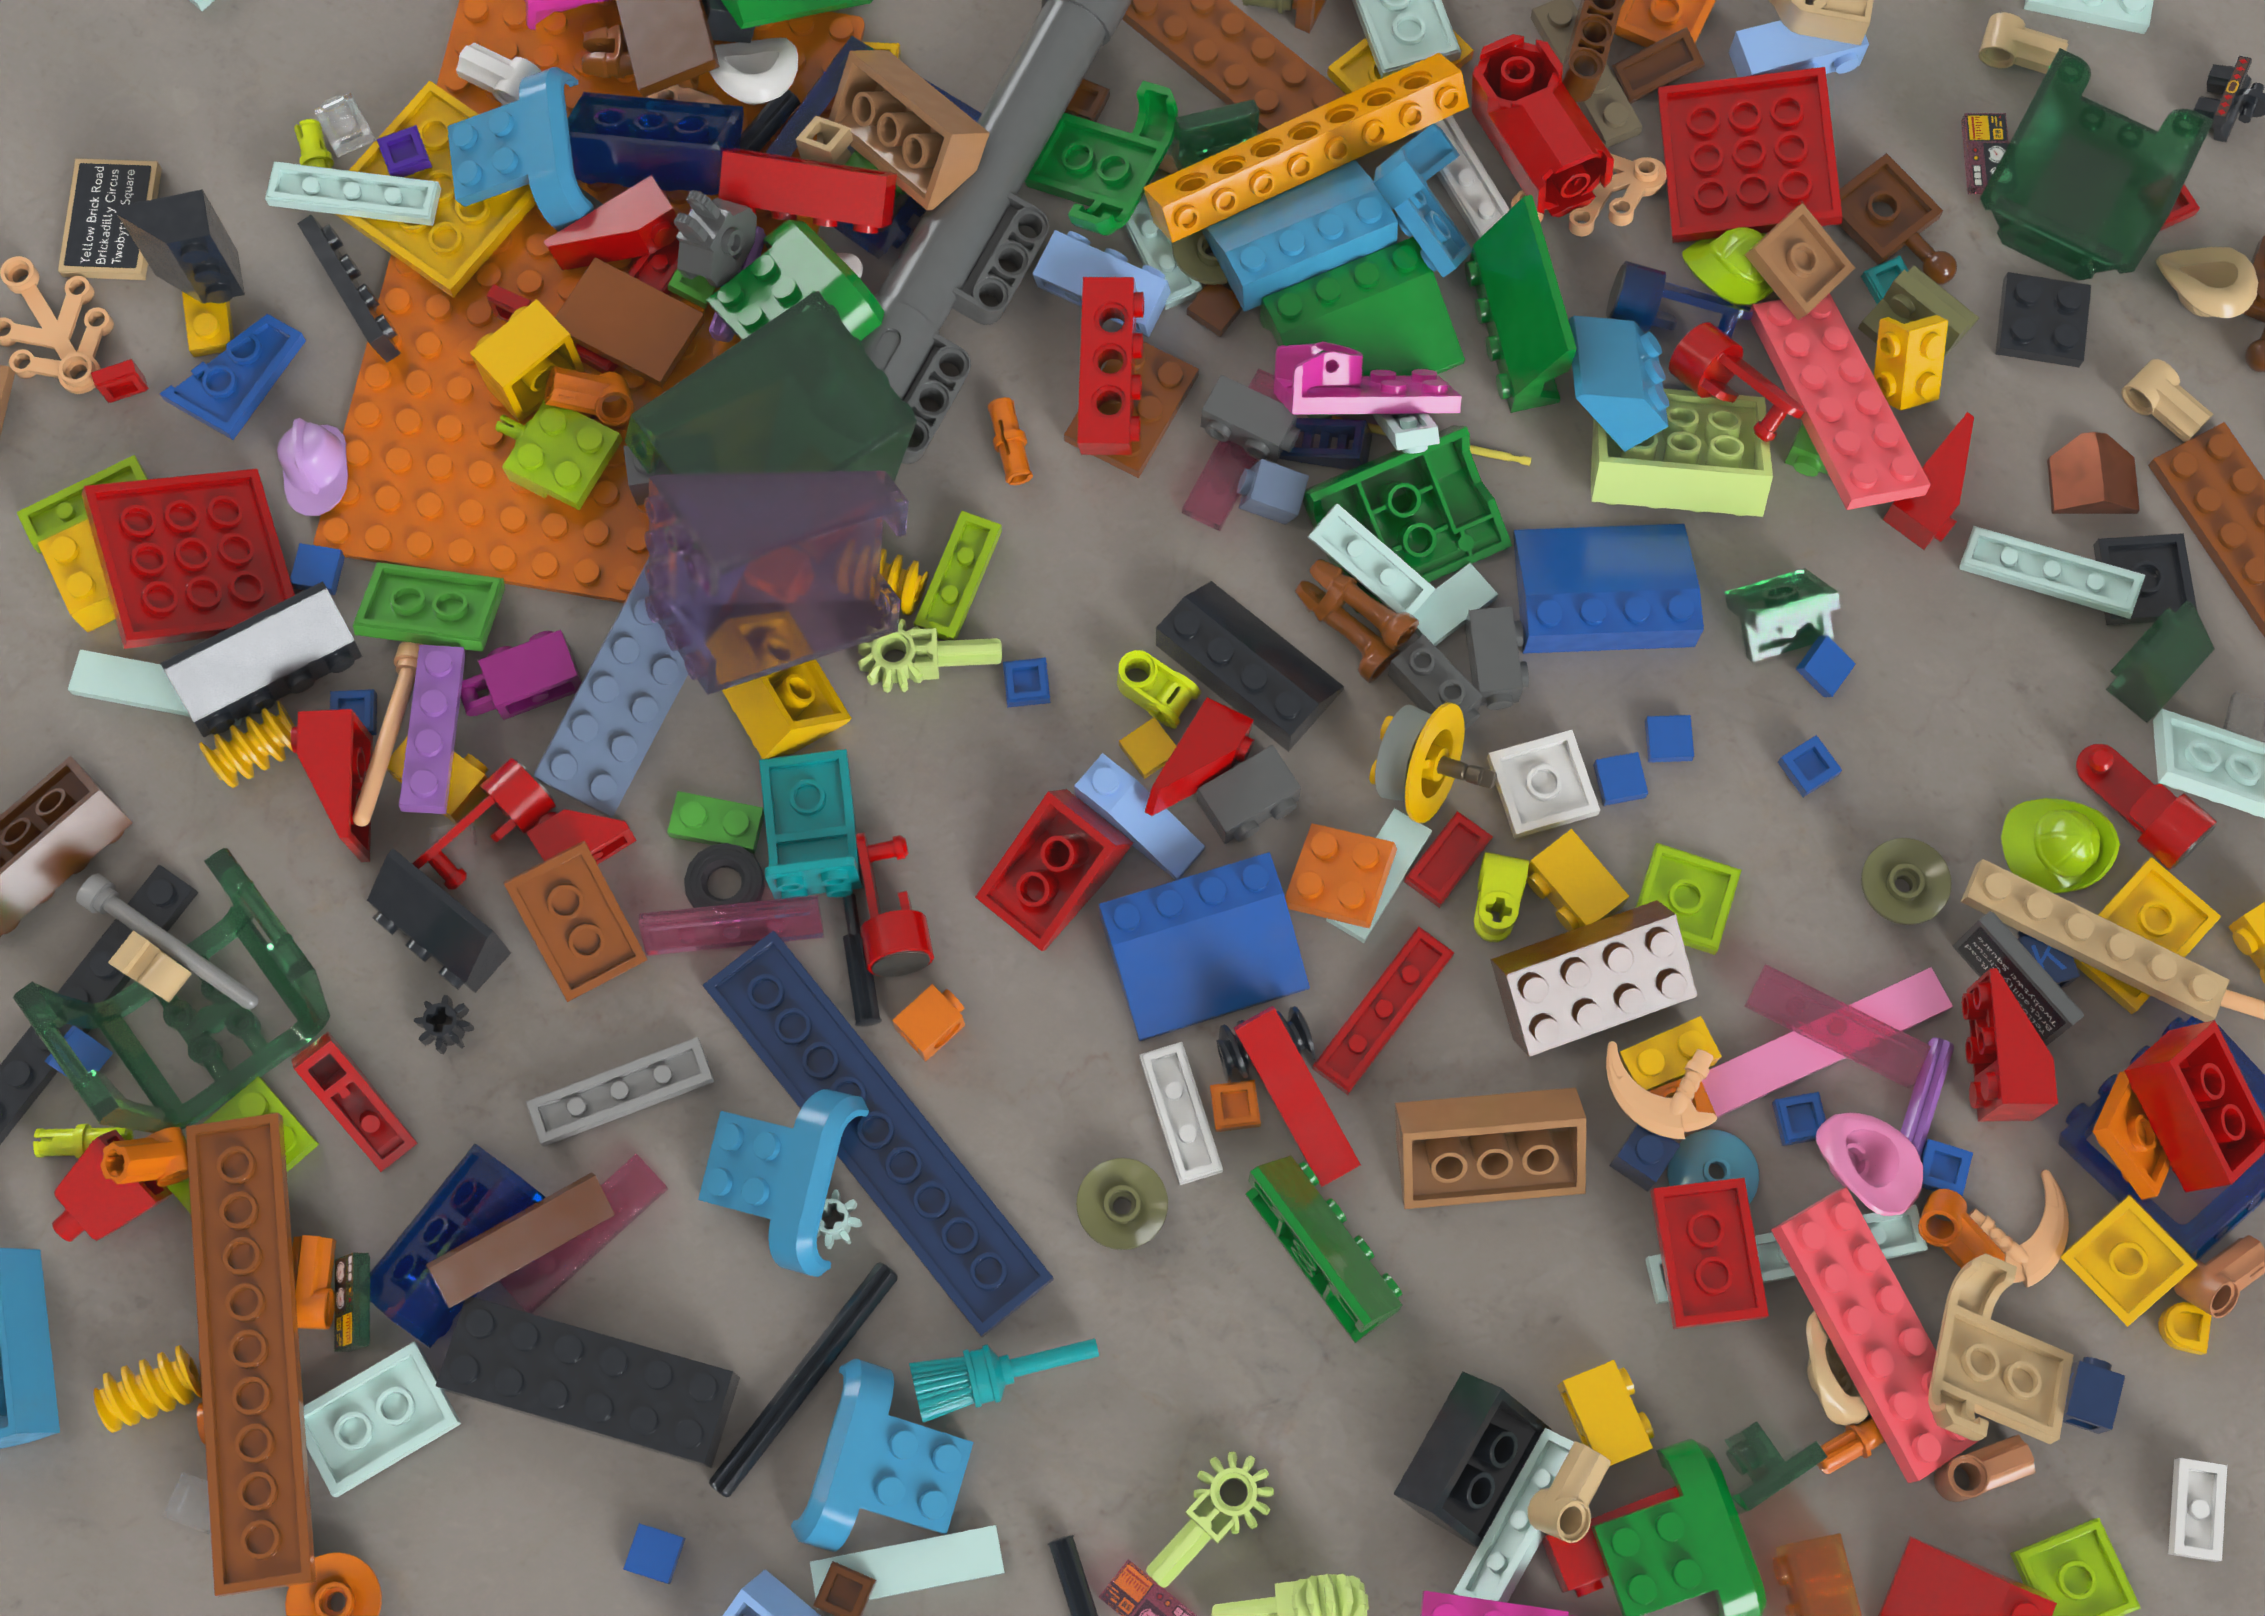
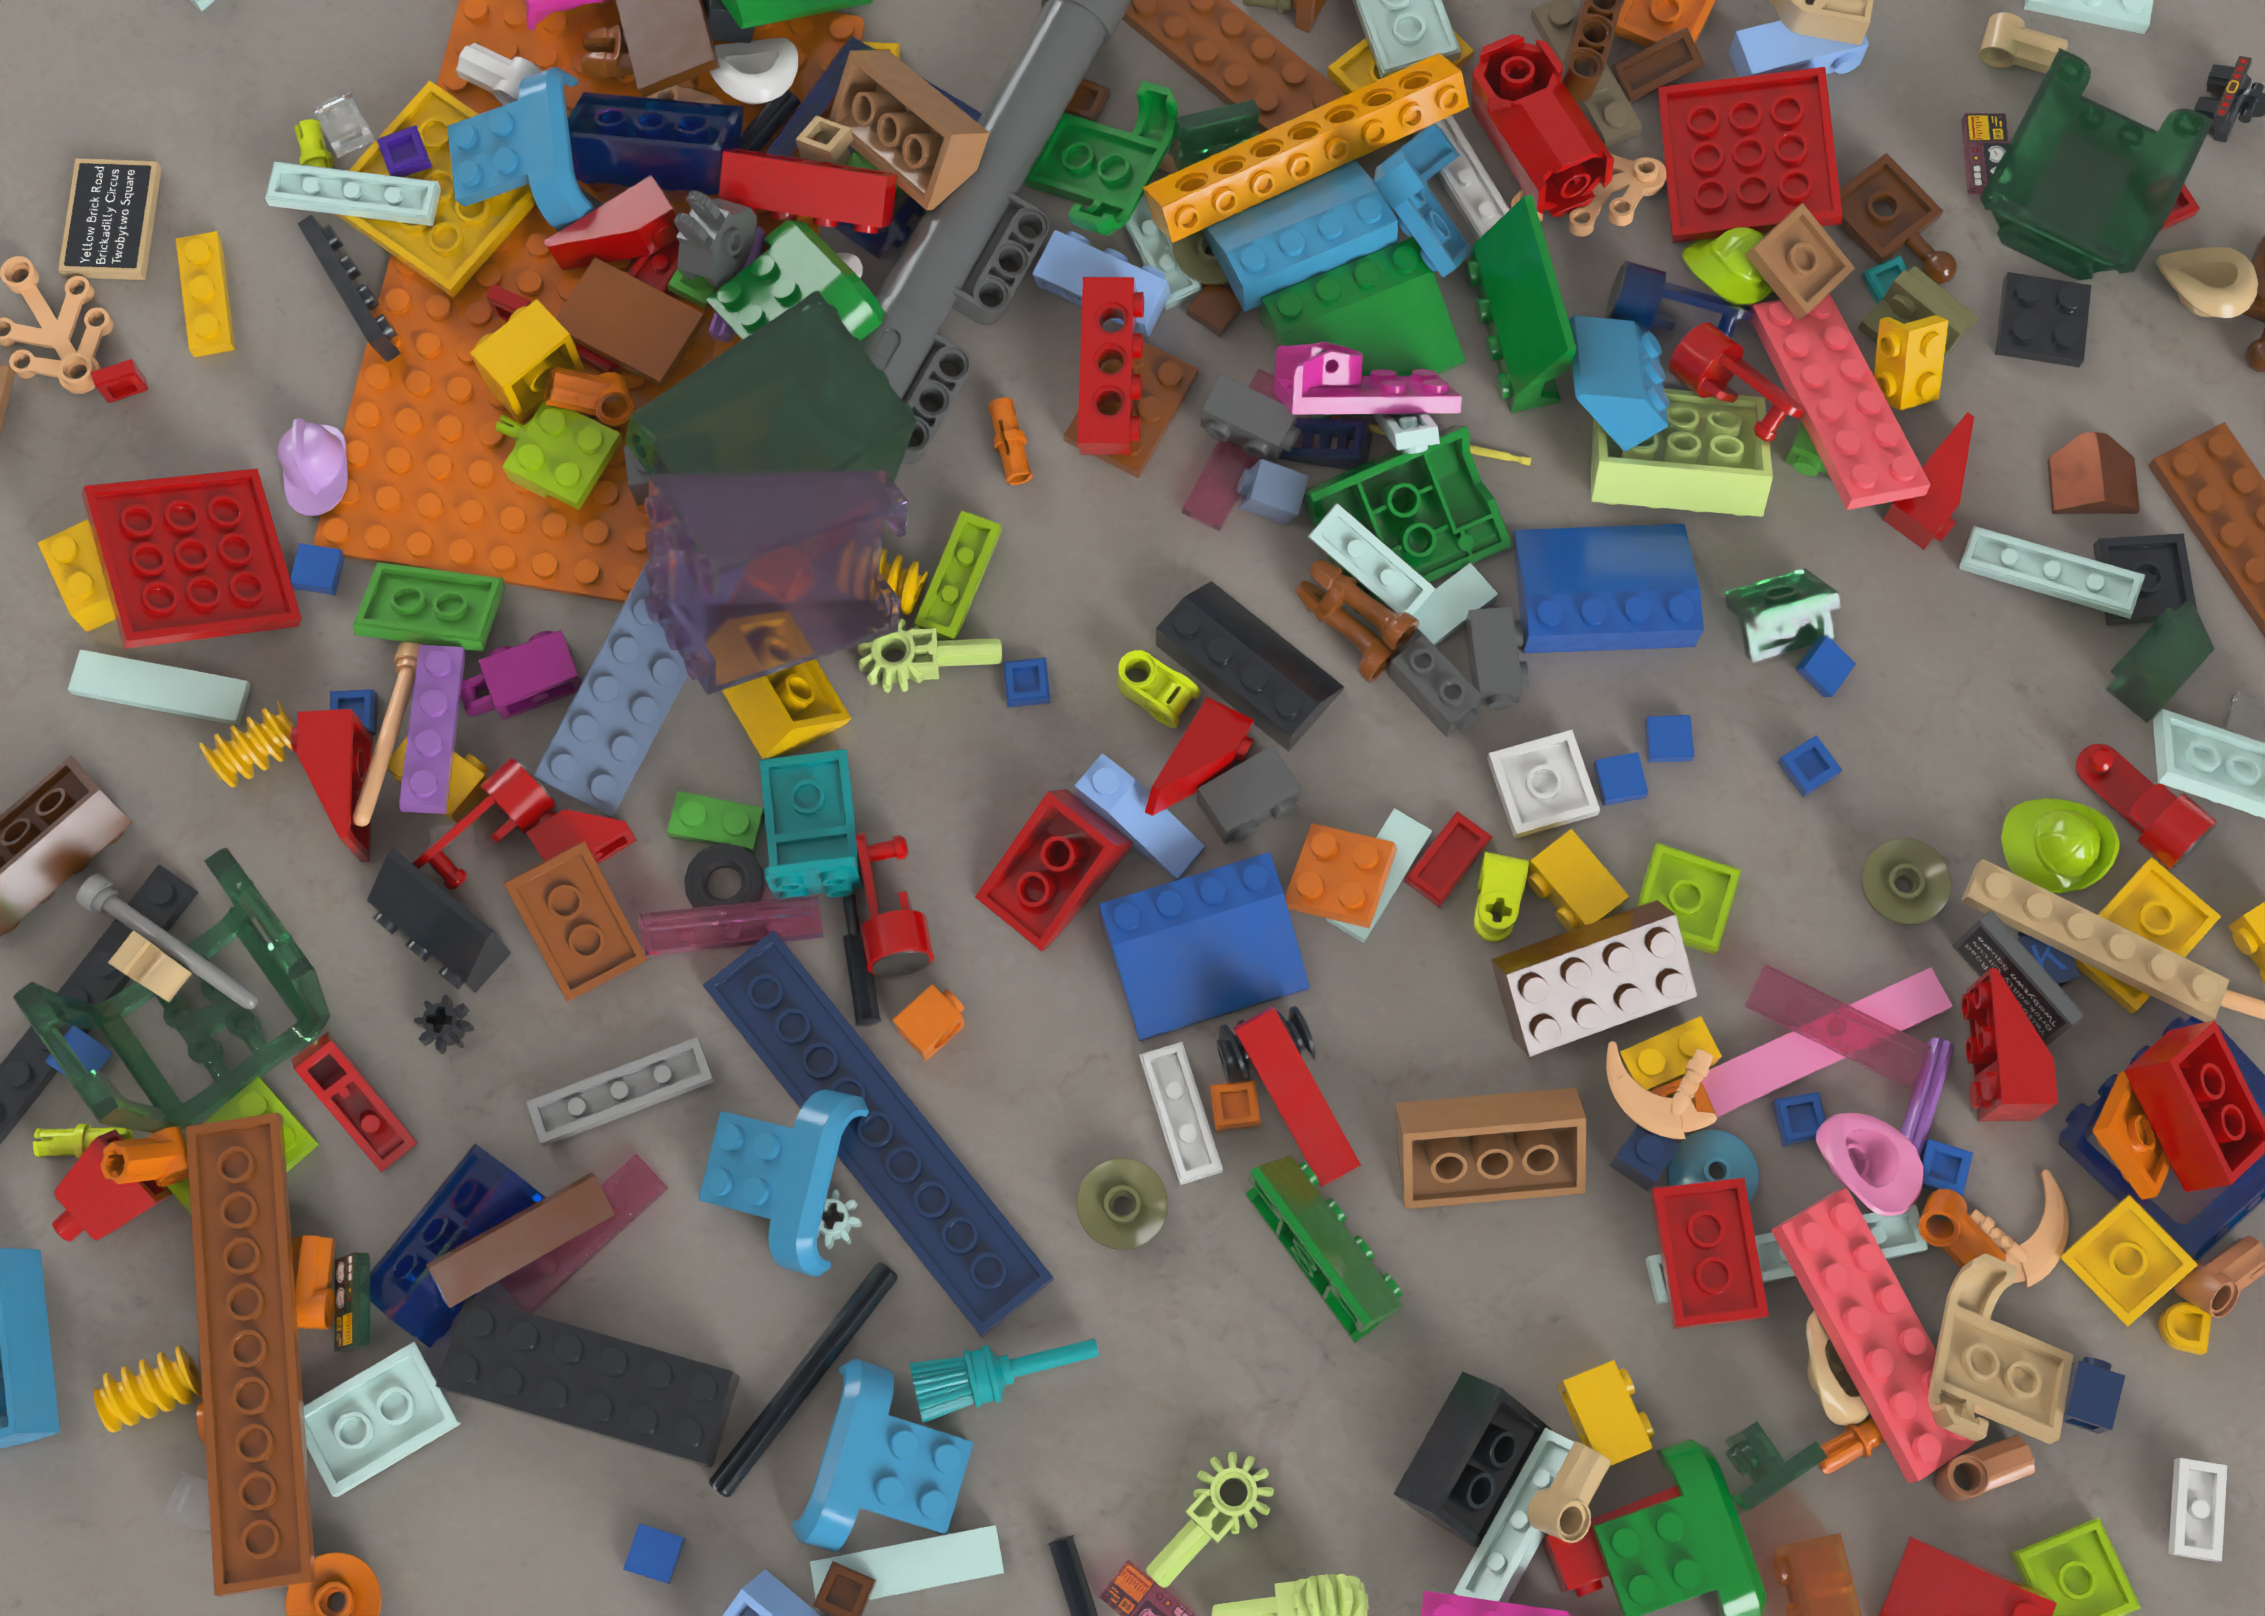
(67, 506): lime plate -> none
(186, 245): black slope -> none
(238, 379): blue wing -> none
(262, 660): slope -> none
(1148, 747): yellow tile -> none
(1383, 1010): red tile -> none
(1423, 758): piece -> none
(2158, 393): tan piece -> none

